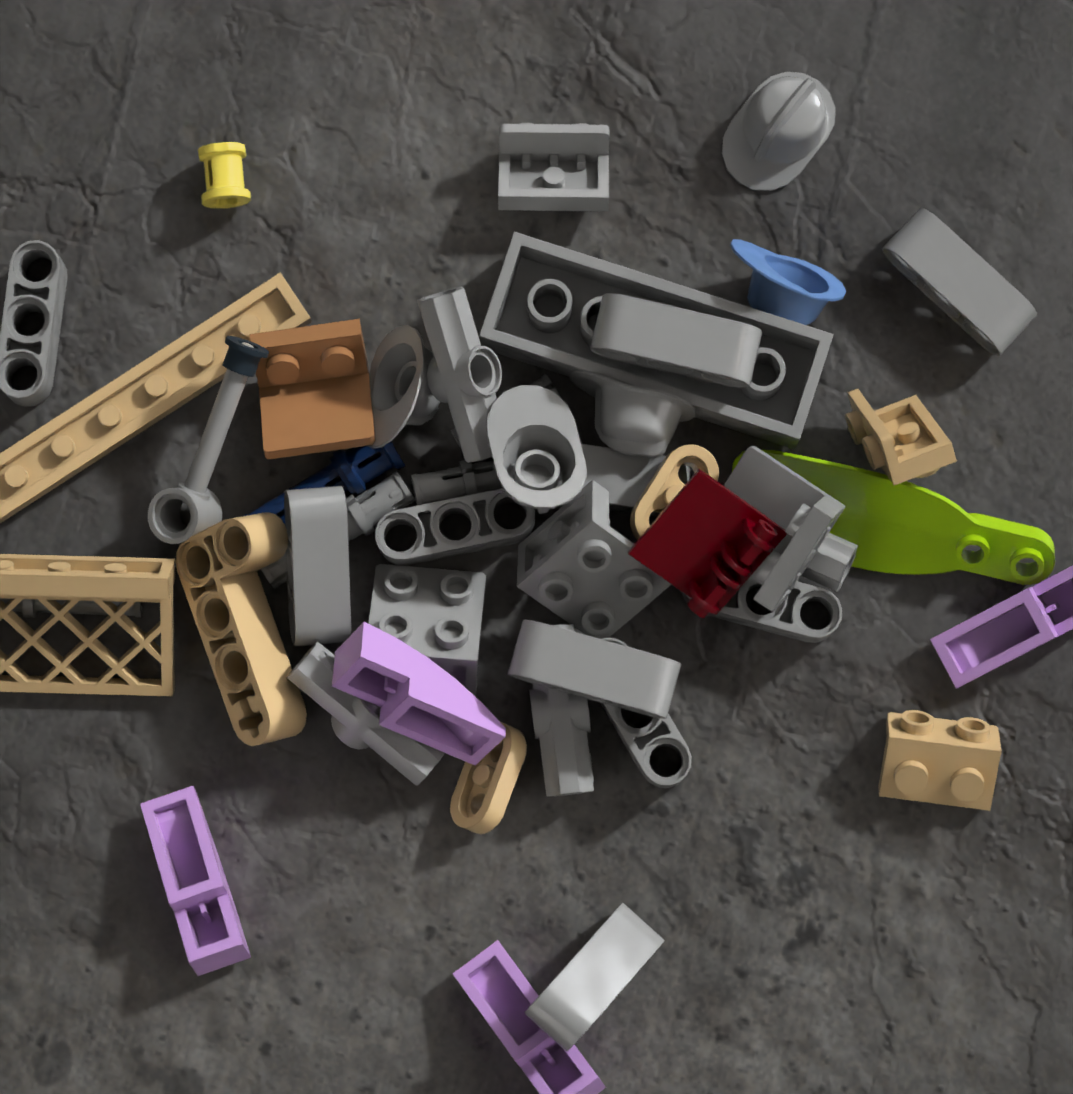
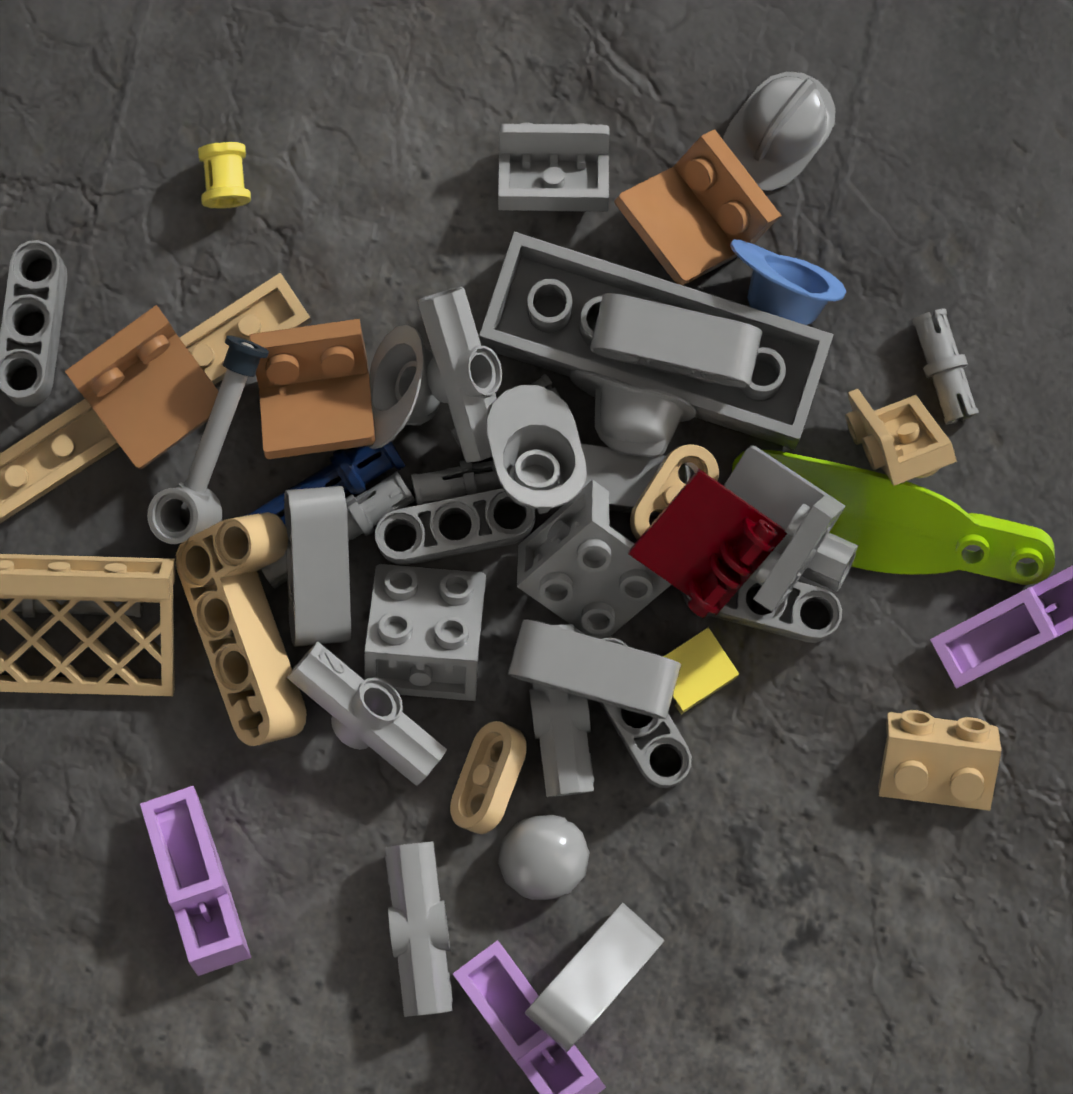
(145, 387): none -> medium nougat bracket
(415, 695): lavender slope -> none
(419, 929): none -> light grey piece
(543, 857): none -> light grey hair
(698, 210): none -> medium nougat bracket
(702, 671): none -> light yellow panel
(945, 366): none -> light grey pin
(959, 281): light grey beam -> none

